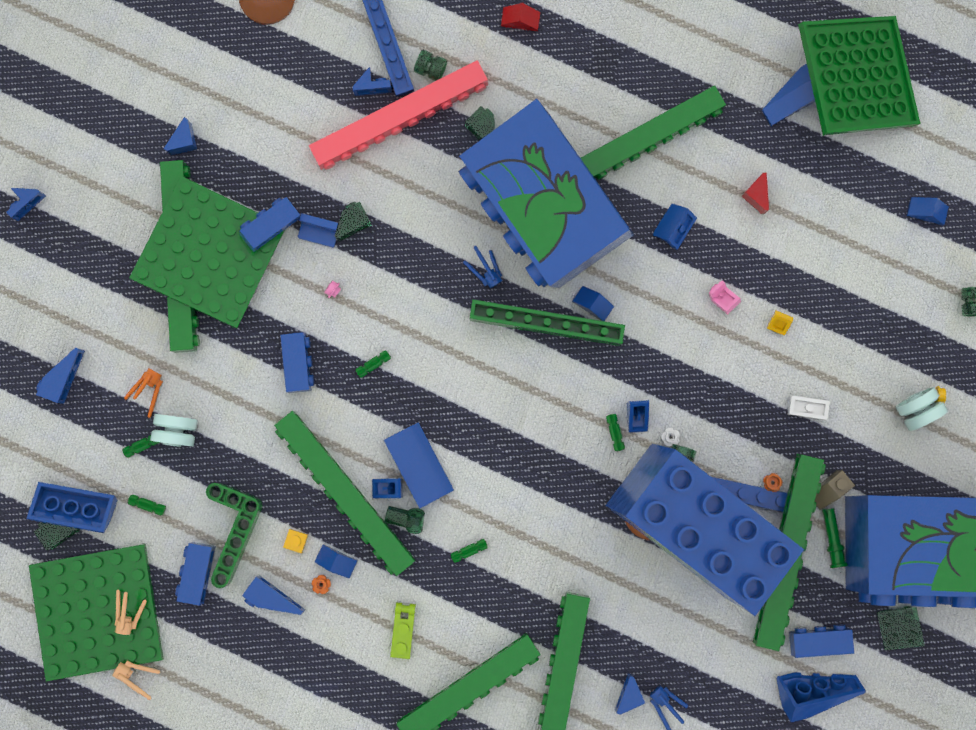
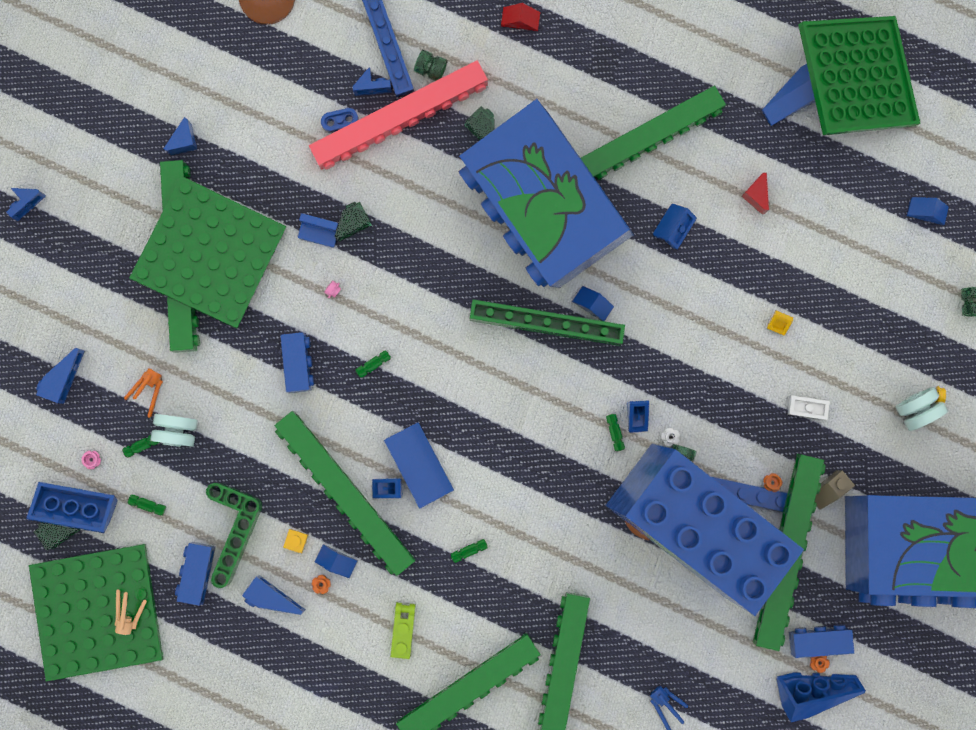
(86, 459): none -> bright pink plate
(123, 674): light nougat plant -> none
(269, 223): blue brick -> none
(339, 118): none -> blue plate
(410, 519): clear green piece -> none
(492, 277): blue plant -> none
(629, 697): blue slope -> none
(723, 297): bright pink bracket -> none
(819, 668): none -> orange plate
(835, 548): green pin -> none
(900, 628): clear green hinge -> none

